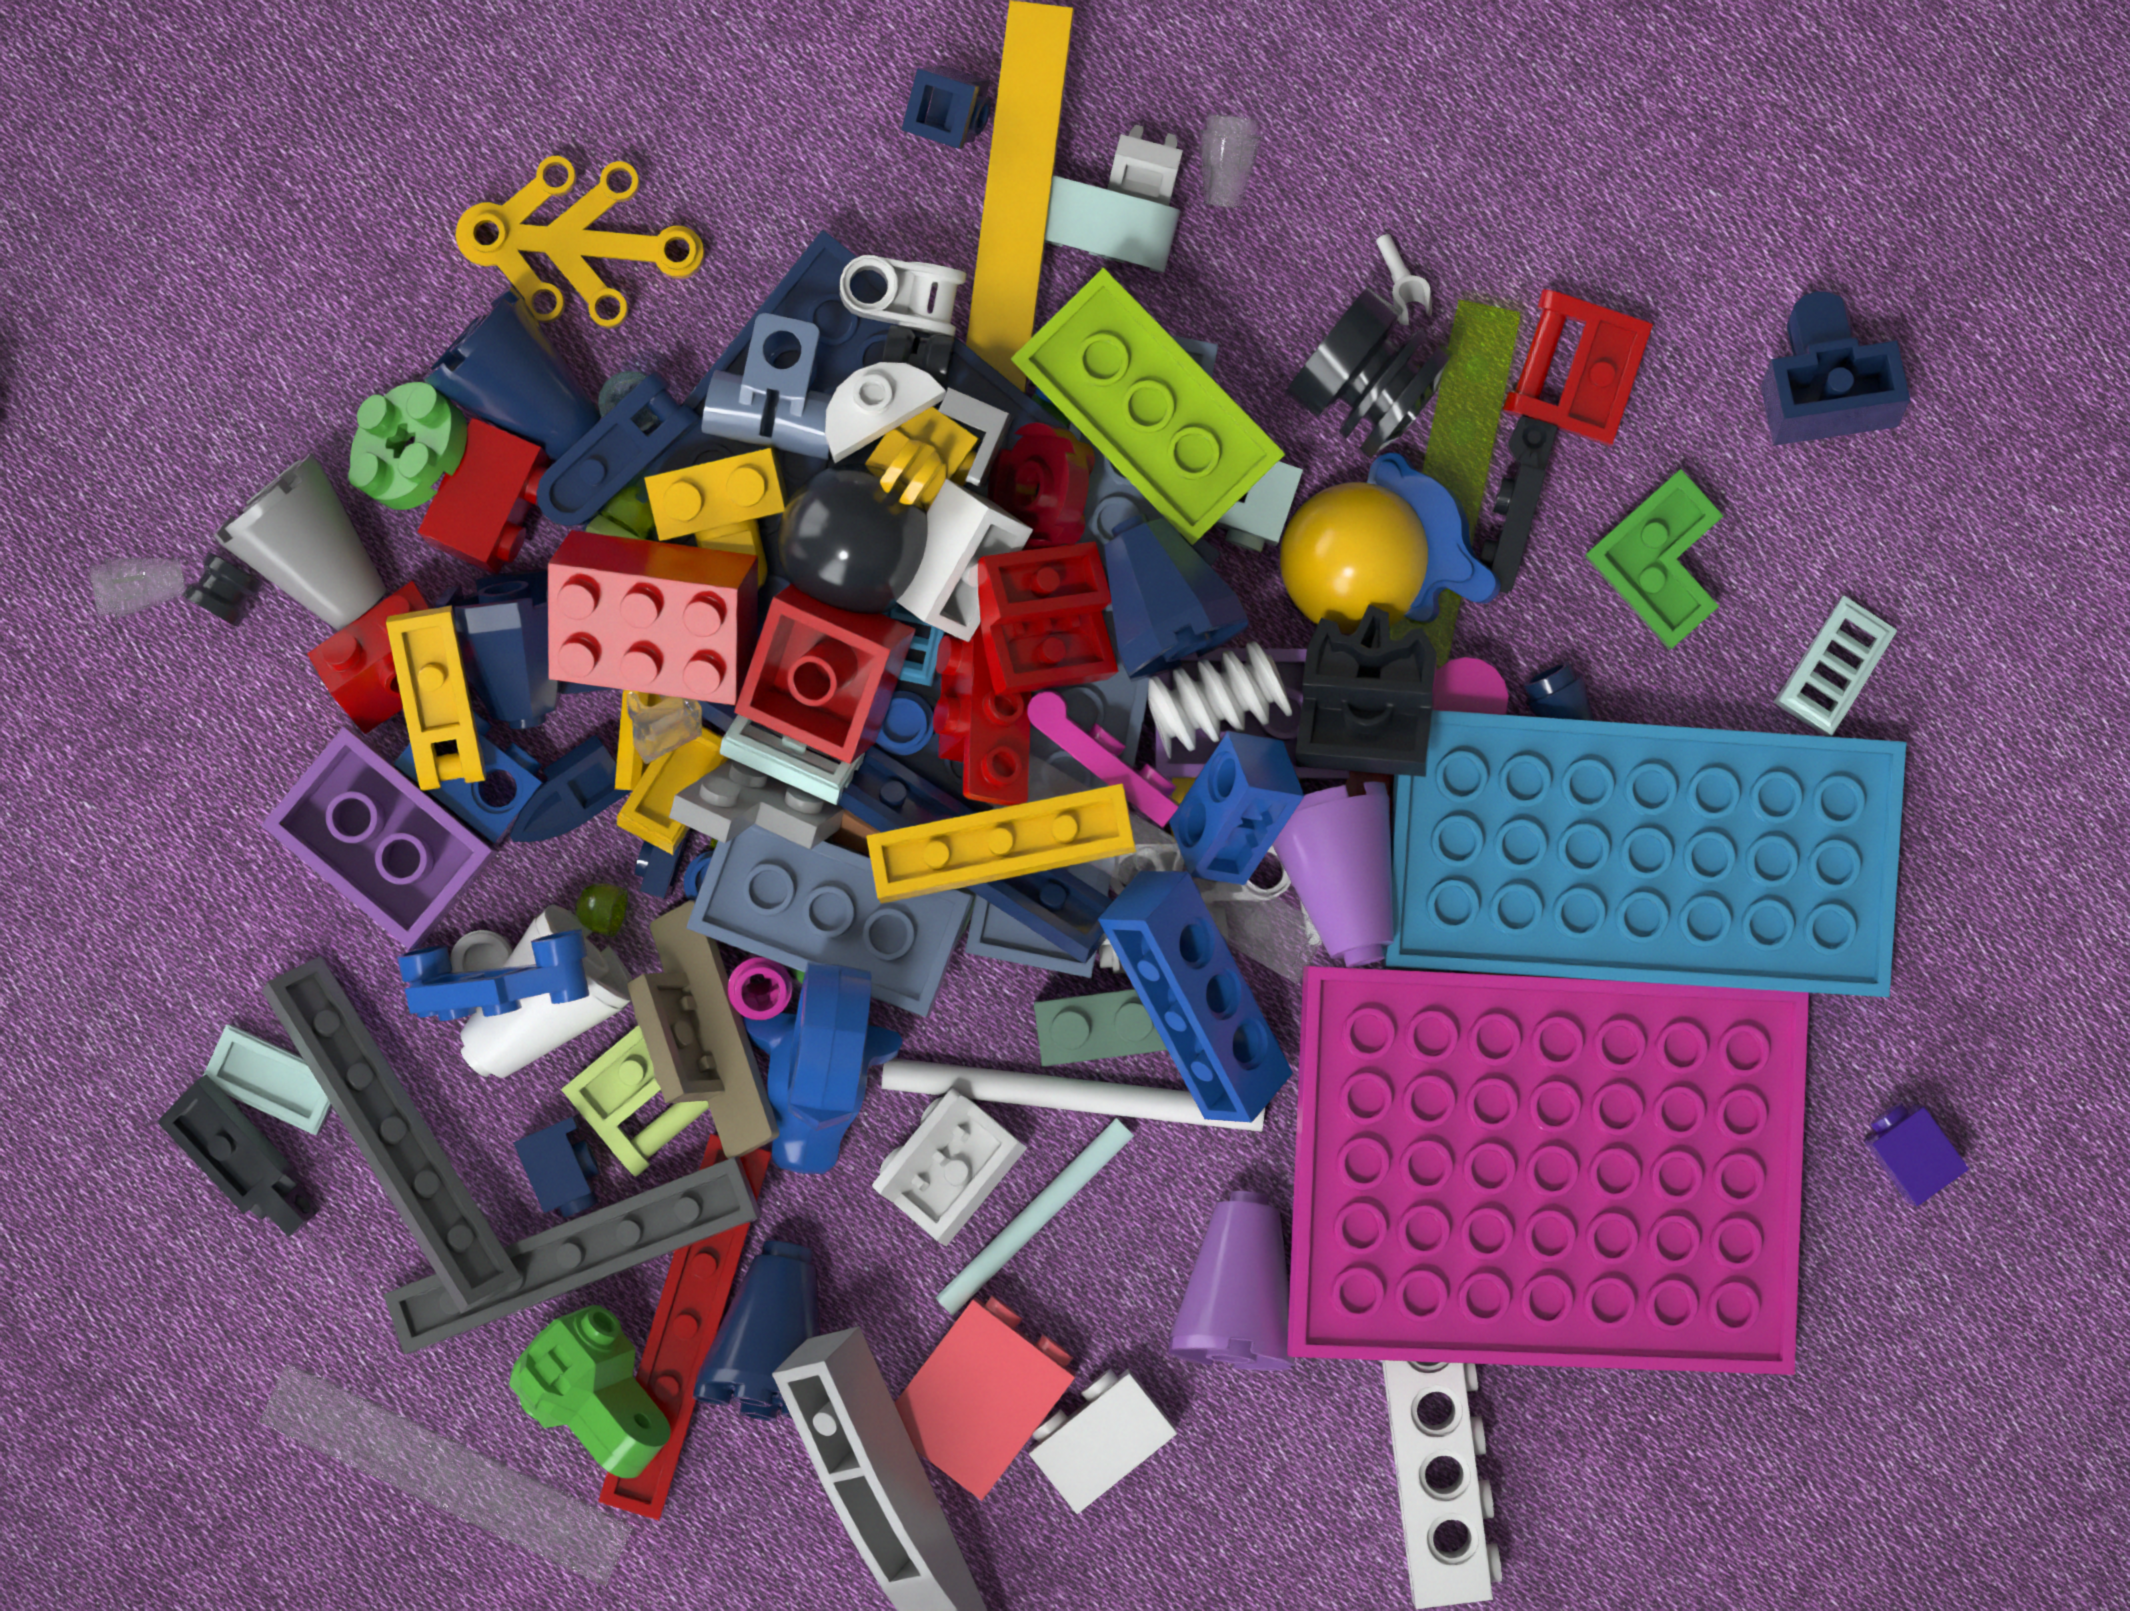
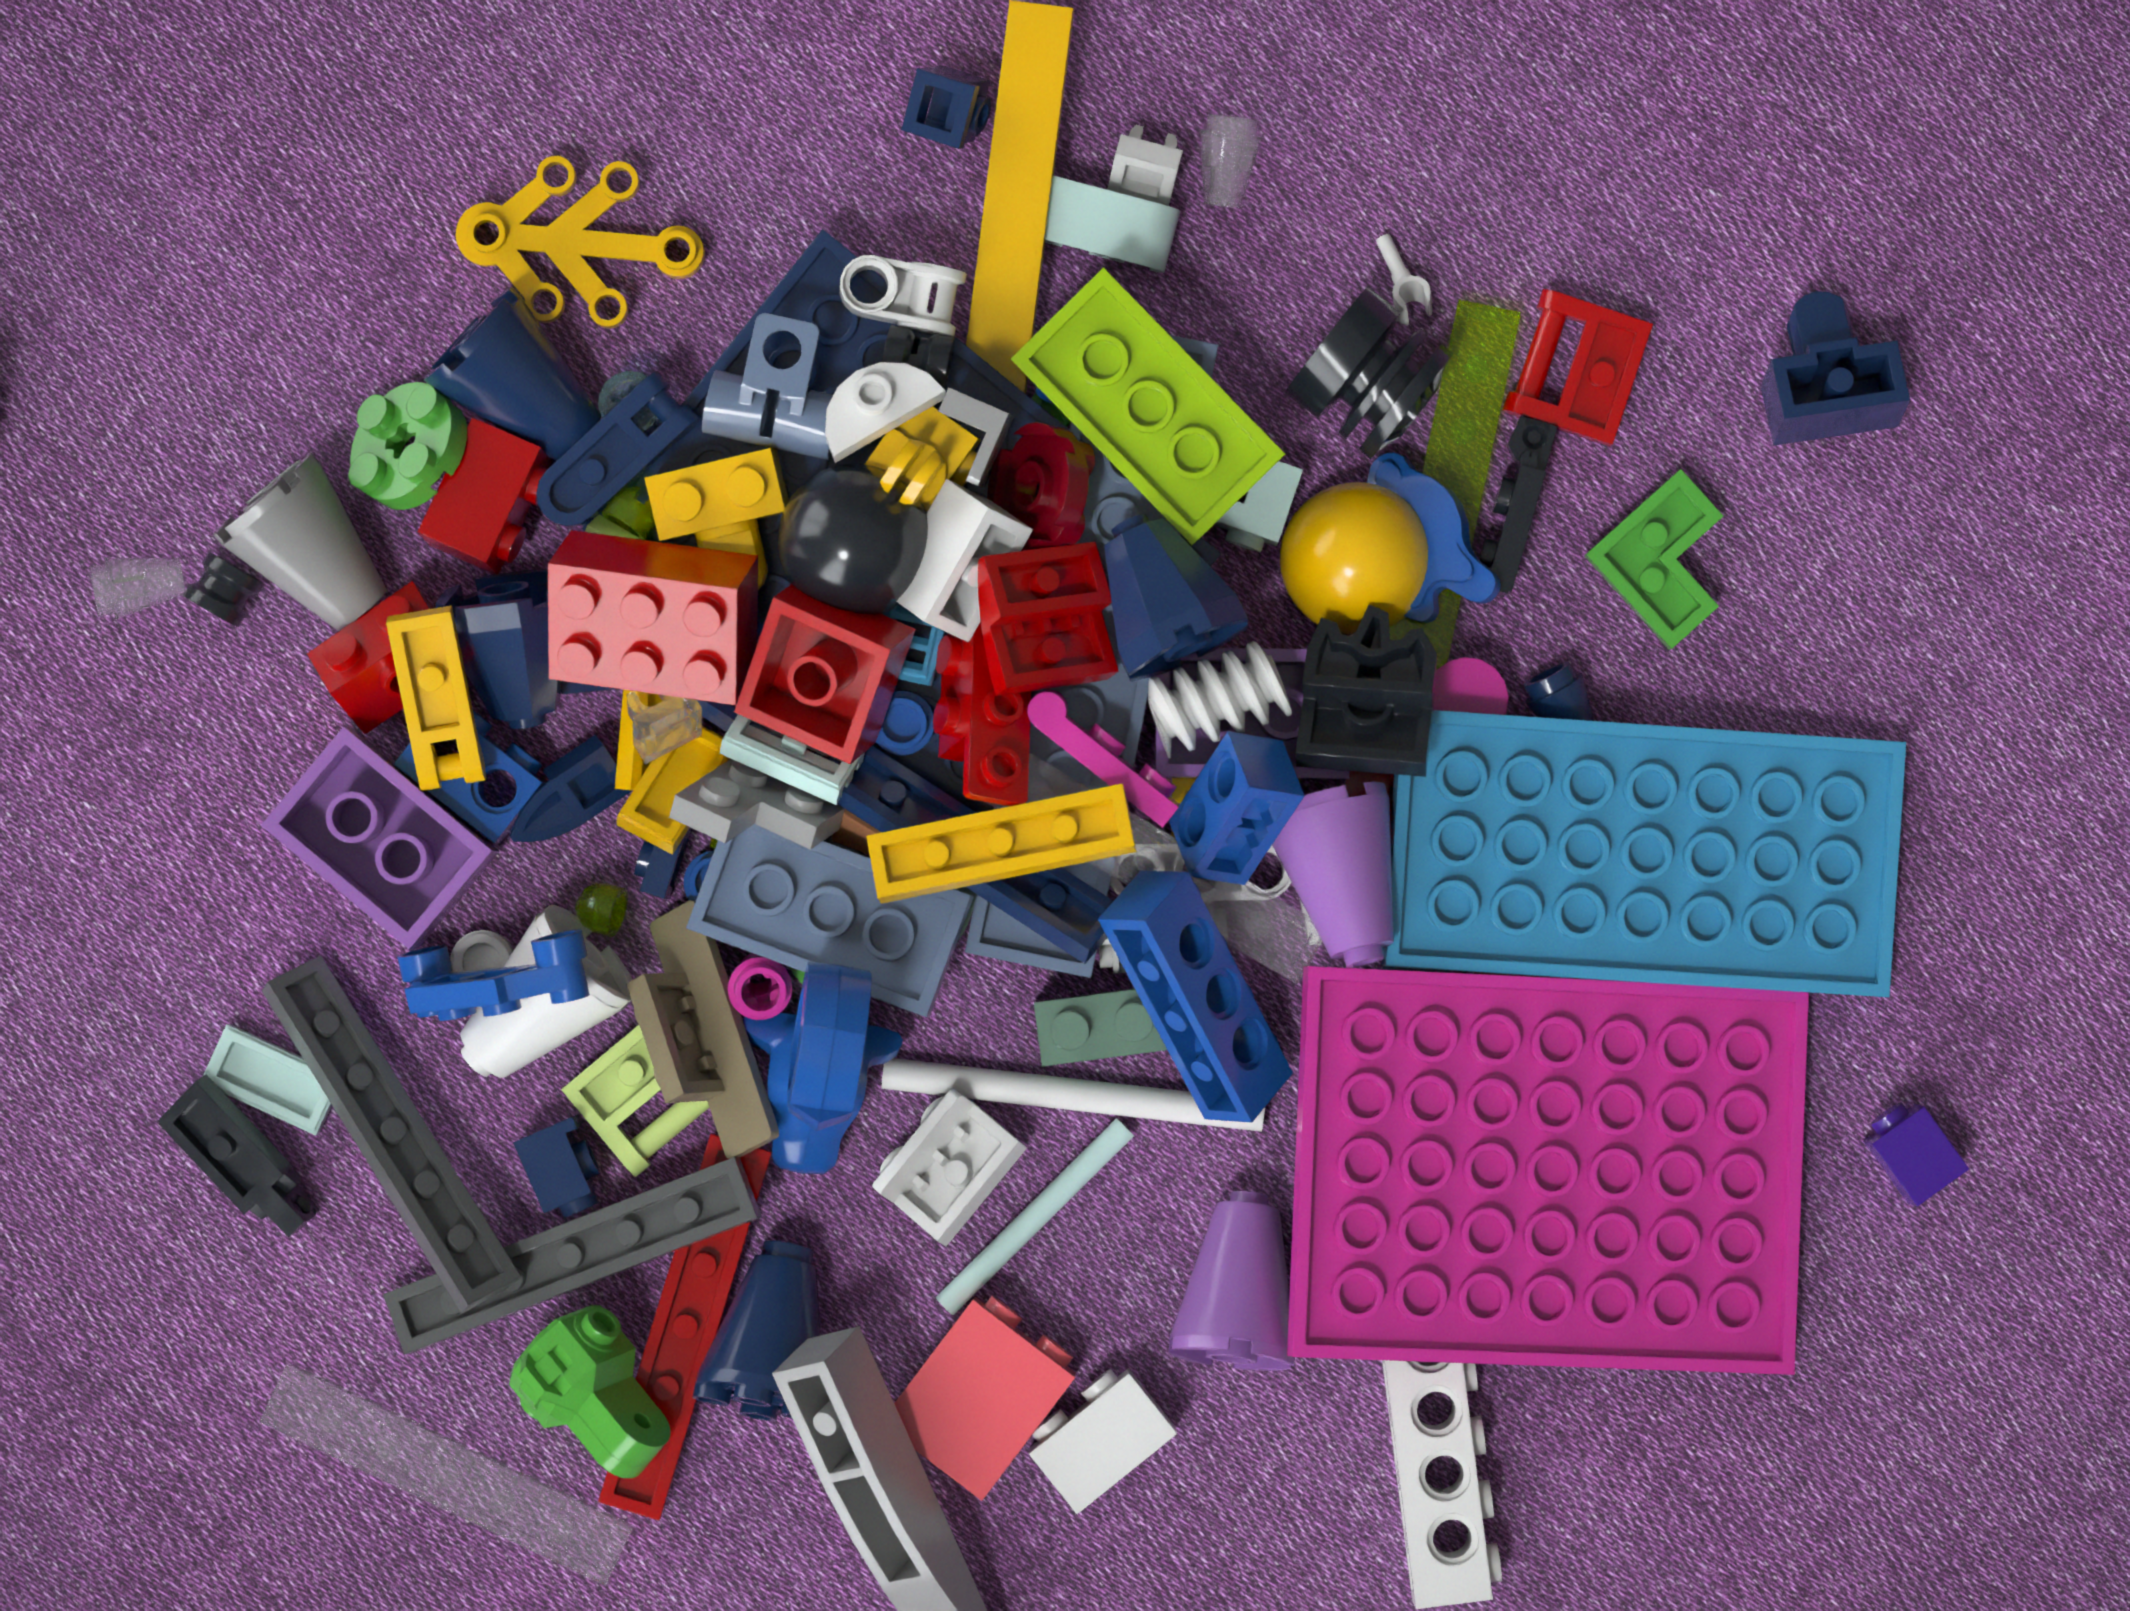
(1807, 710): light aqua slope -> none

